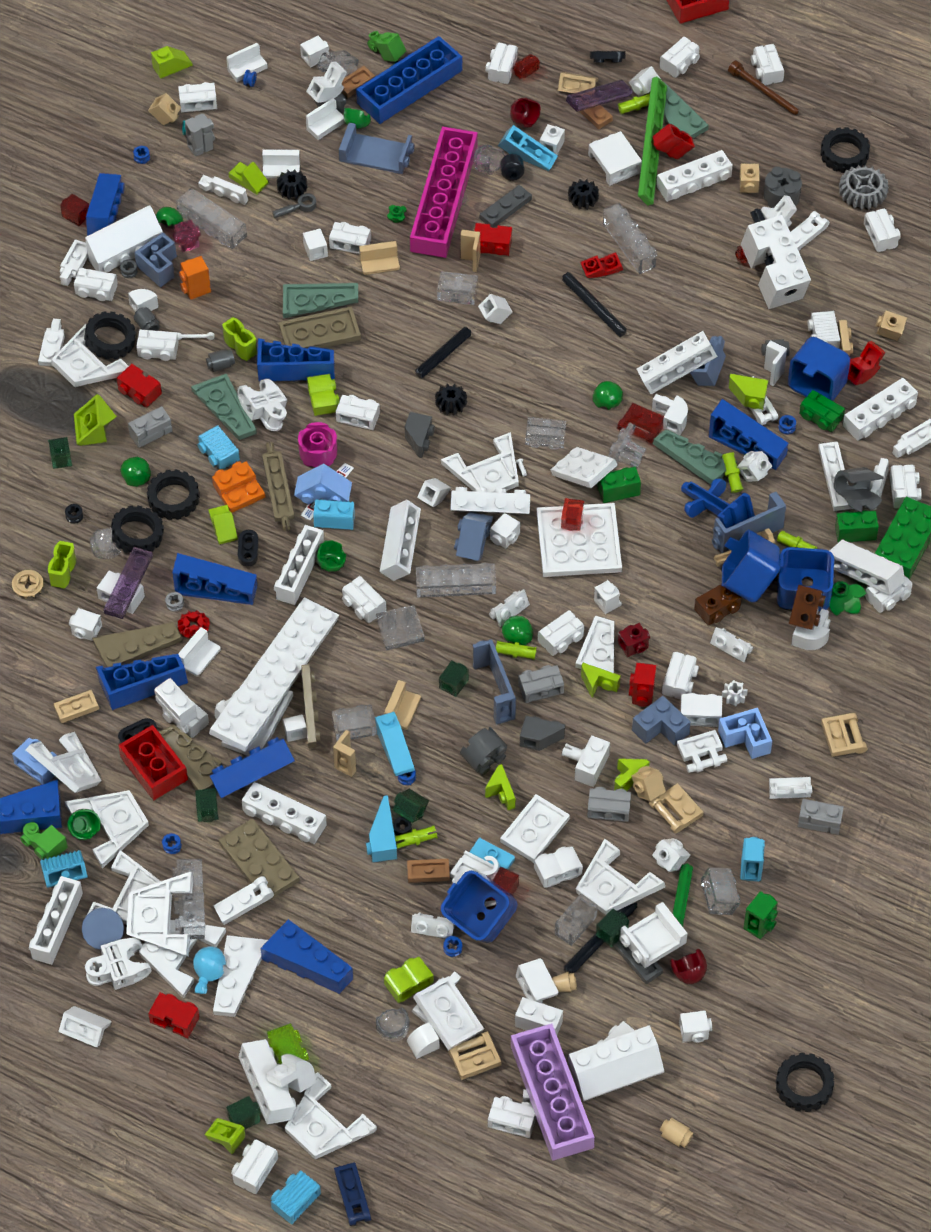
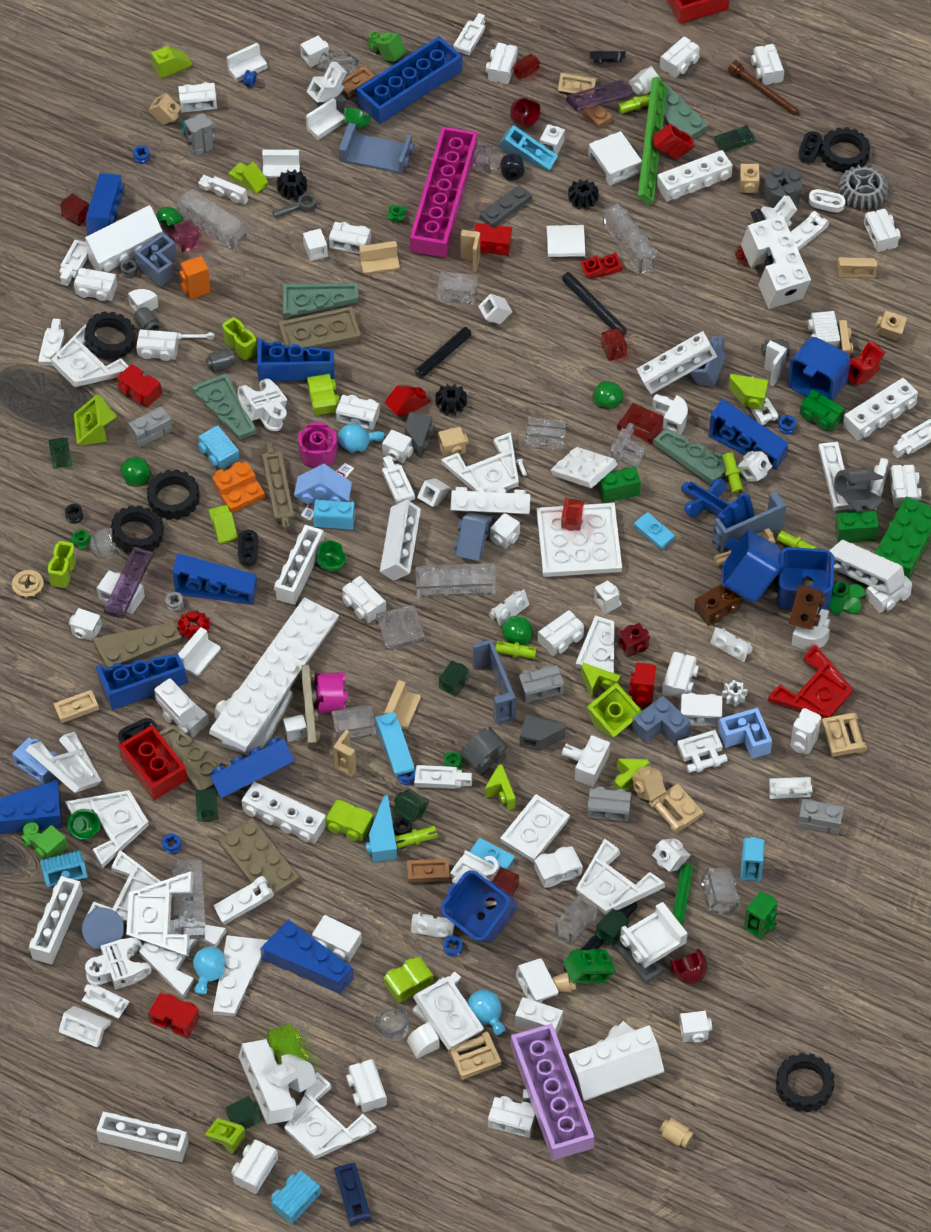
(81, 534): none -> green plate
(104, 1000): none -> white hinge
(142, 1136): none -> white brick
(330, 692): none -> dark pink brick
(338, 937): none -> white brick
(349, 820): none -> lime brick
(356, 438): none -> medium azure hair
(367, 1086): none -> white brick
(397, 446): none -> white brick
(397, 481): none -> white hinge
(406, 399): none -> red slope
(441, 777): none -> white hinge
(452, 441): none -> tan brick
(453, 757): none -> green plate
(470, 35): none -> white hinge
(487, 1009): none -> medium azure hair
(565, 240): none -> white slope
(589, 966): none -> green brick
(613, 711): none -> lime slope
(614, 344): none -> clear red brick
(654, 531): none -> medium azure plate
(734, 139): none -> clear green tile
(805, 731): none -> white brick
(810, 147): none -> black plate
(821, 694): none -> red wing
(826, 200): none -> white plate
(857, 267): none -> tan panel

